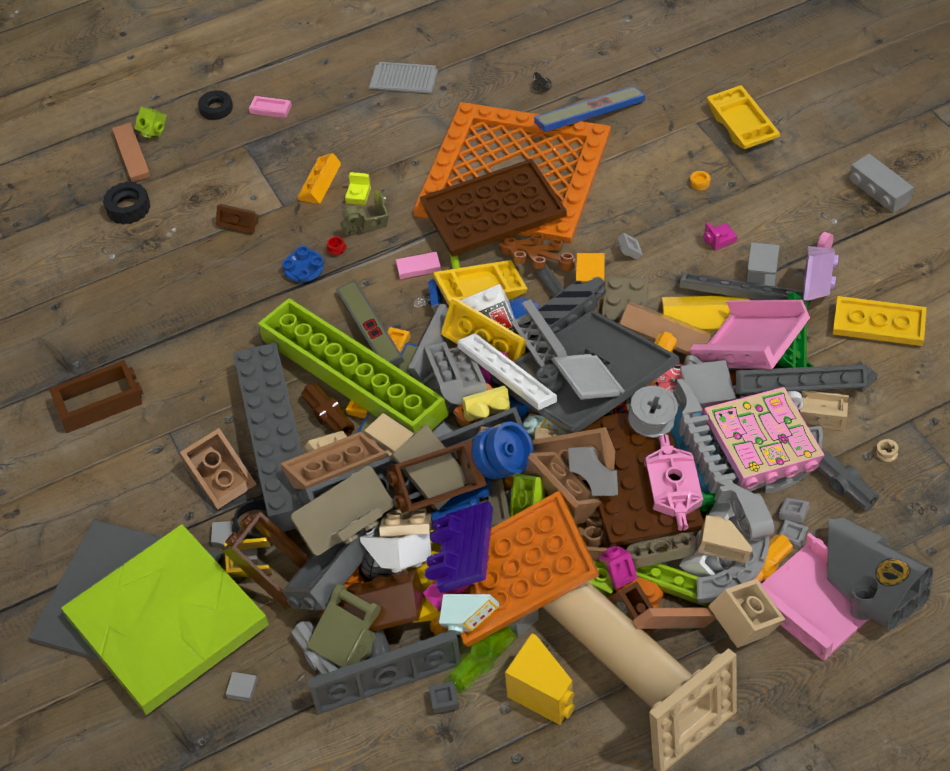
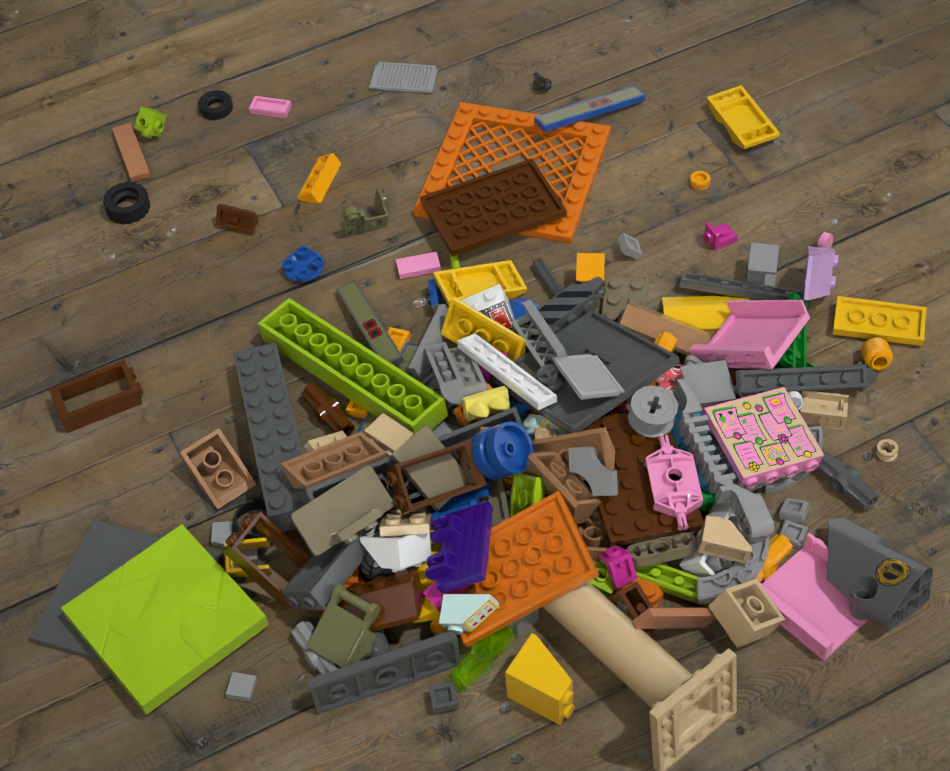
(336, 245): red plate -> none
(358, 189): neon yellow bracket -> none
(537, 253): dark orange plant -> none
(876, 353): none -> light orange head
(881, 183): light grey brick -> none

